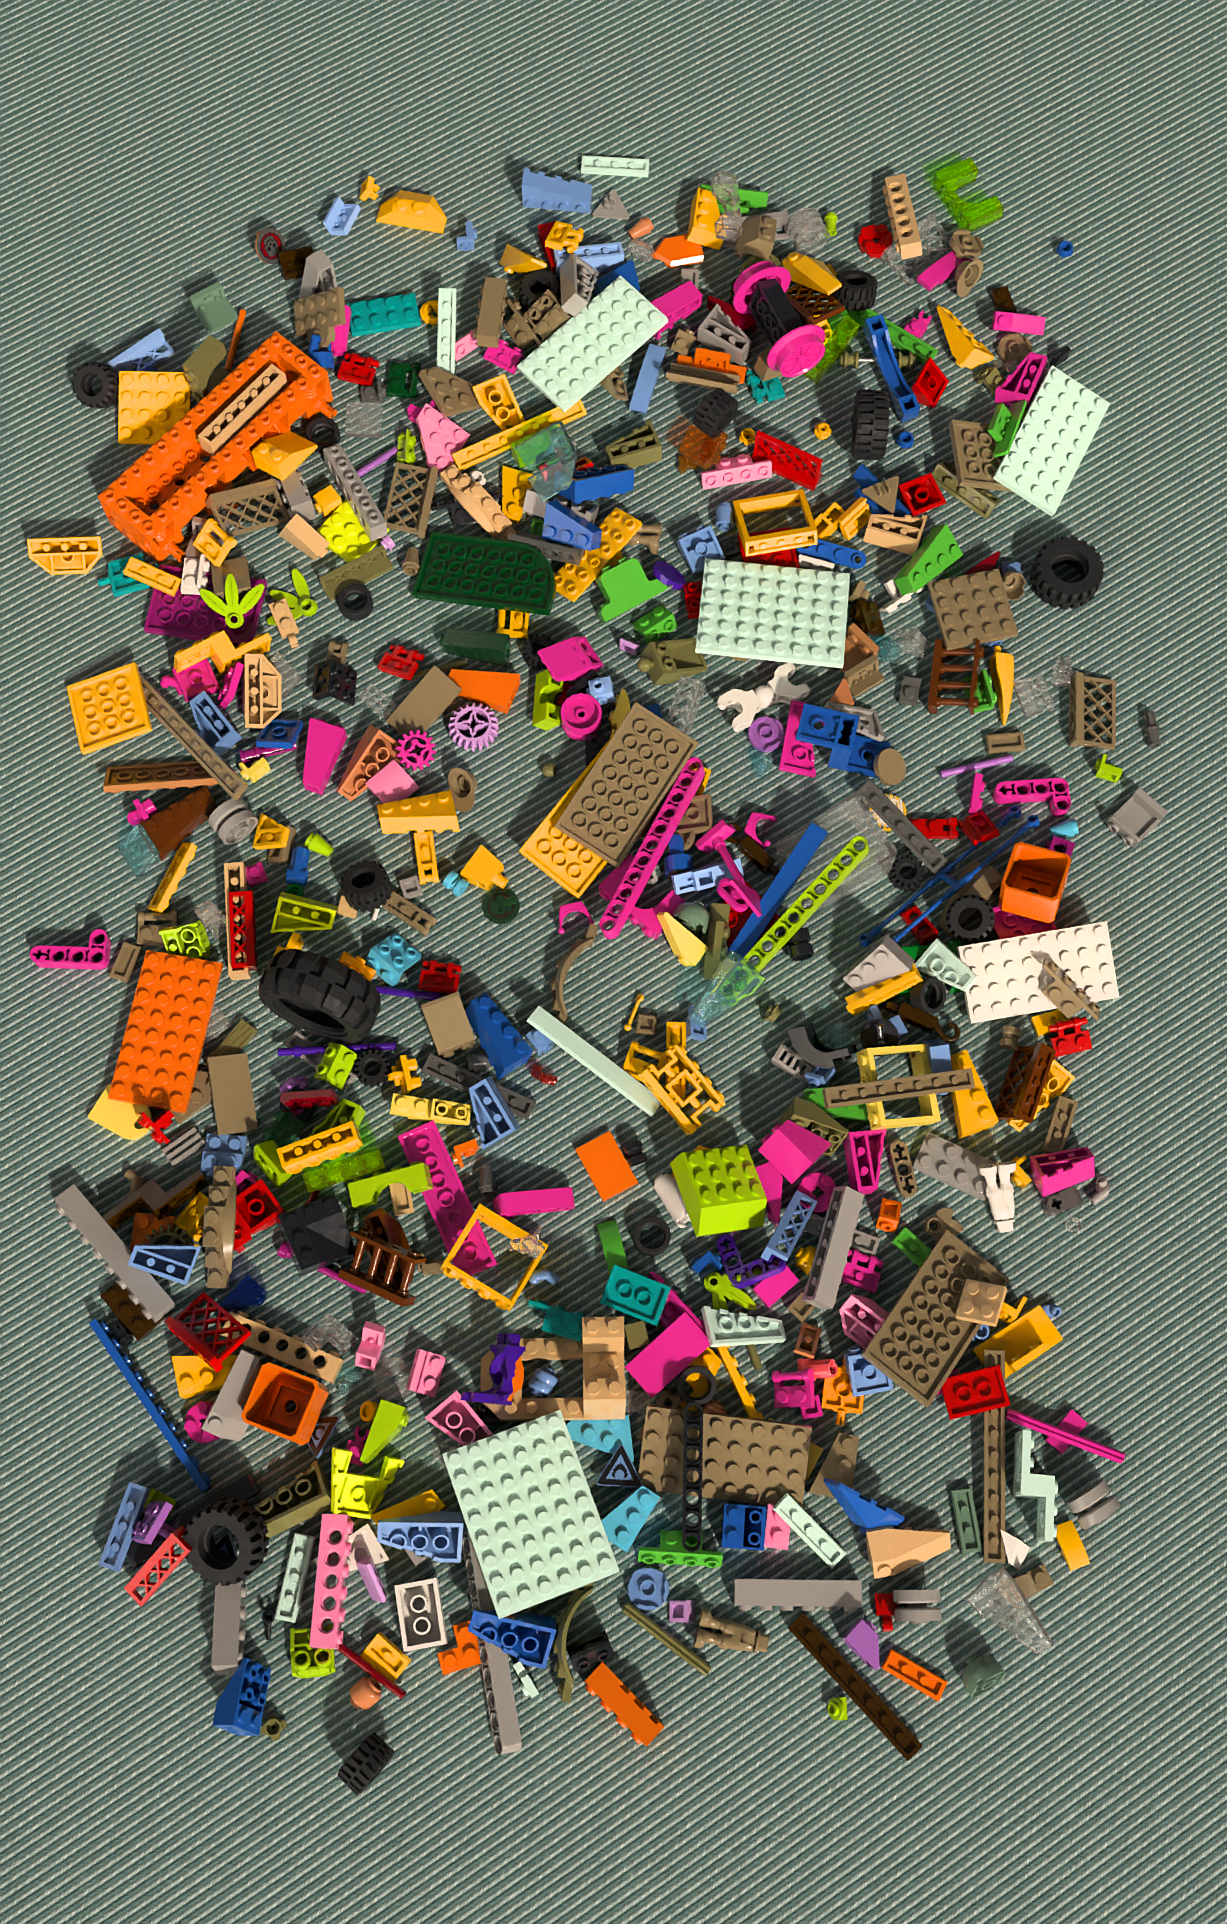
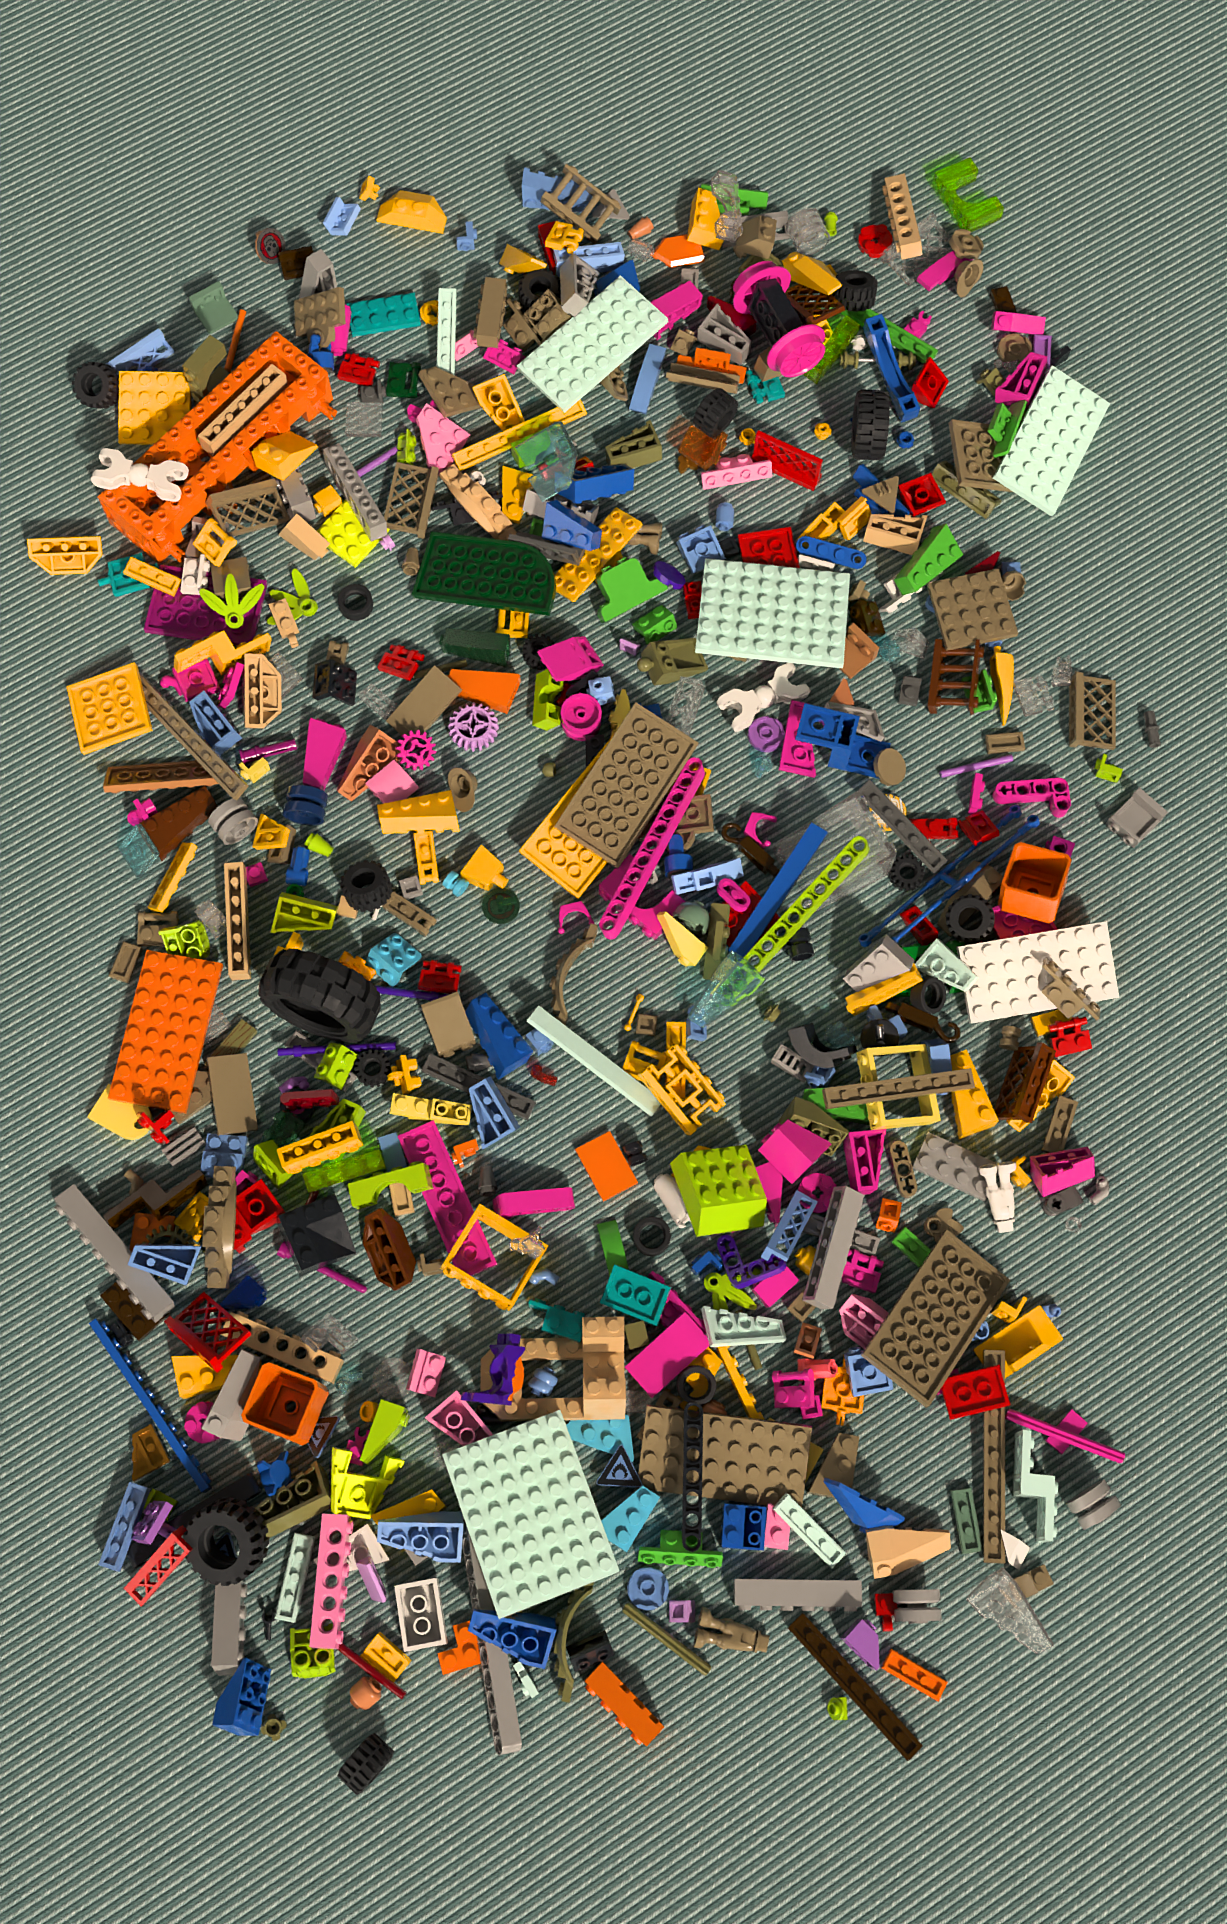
(70, 953): dark pink beam -> none
(123, 472): none -> white piece
(147, 1452): none -> pearl gold wing
(250, 924): red fence -> none
(275, 1474): none -> blue piece
(280, 734): blue plate -> none
(305, 805): none -> dark blue wheel
(323, 423): black tyre -> none
(357, 572): olive fence -> none
(368, 1281): reddish brown fence -> none
(370, 1346): bright pink brick -> none
(392, 1151): none -> tile
(565, 212): none -> dark tan fence
(615, 166): light aqua tile -> none
(715, 840): dark pink piece -> none
(779, 540): yellow window -> none
(859, 342): none -> white plate
(863, 676): dark tan bracket -> none
(961, 341): yellow wedge -> none
(981, 1302): tan plate -> none
(981, 1674): sand green cylinder -> none
(1042, 346): none -> medium lavender tile
(1064, 829): medium azure cone -> none
(1065, 245): blue plate -> none
(1071, 1546): yellow slope -> none
(1073, 553): black tyre -> none

